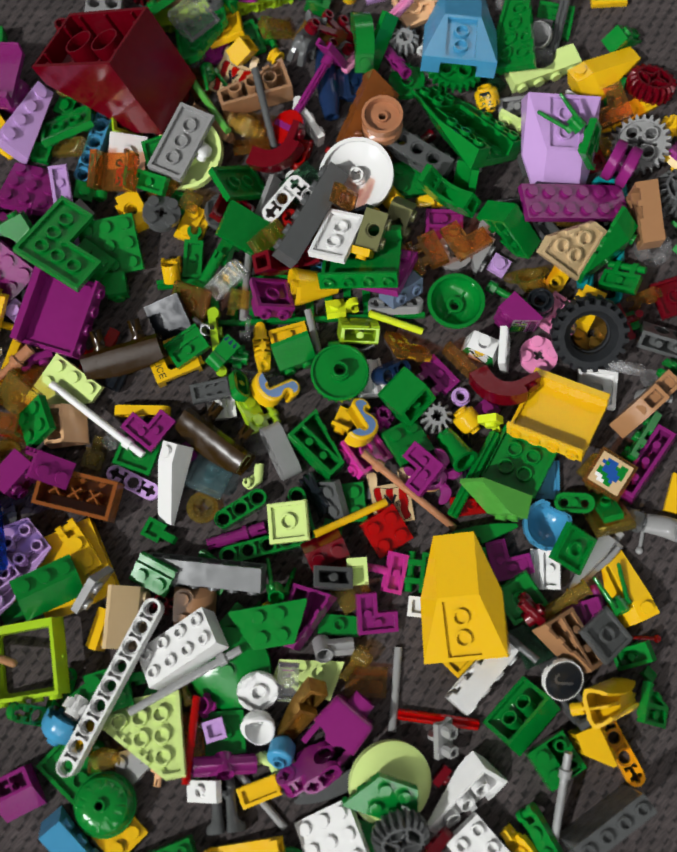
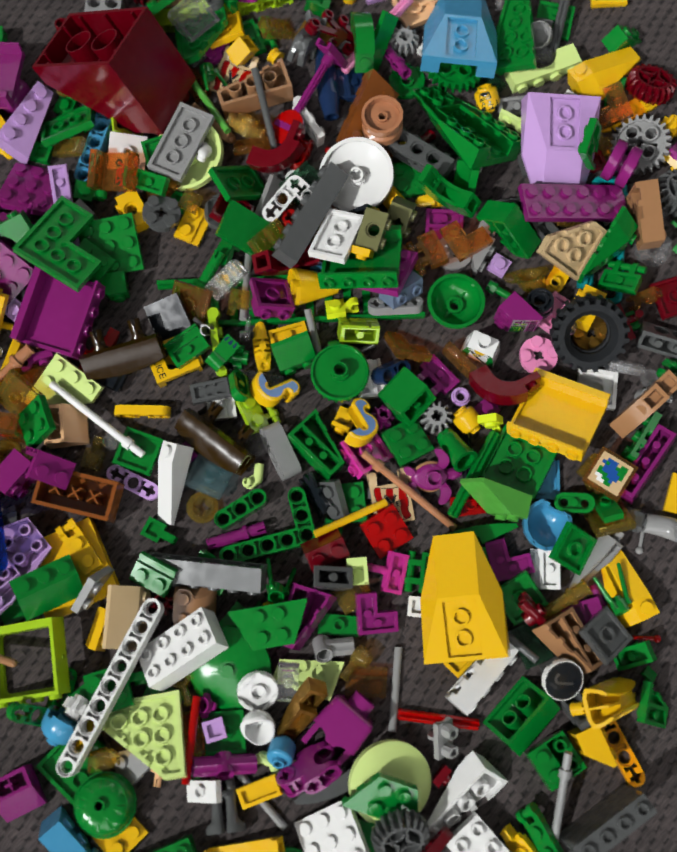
(149, 434): magenta plate -> none
(171, 270): yellow piece -> none
(193, 255): green plate -> none
(221, 660): light grey bar -> none
(288, 522): yellowish green plate -> none
(343, 196): clear orange plate -> none
(395, 322): neon yellow bar -> none
(427, 469): magenta plate -> none
(504, 350): white tile -> none
(575, 122): green plant -> none

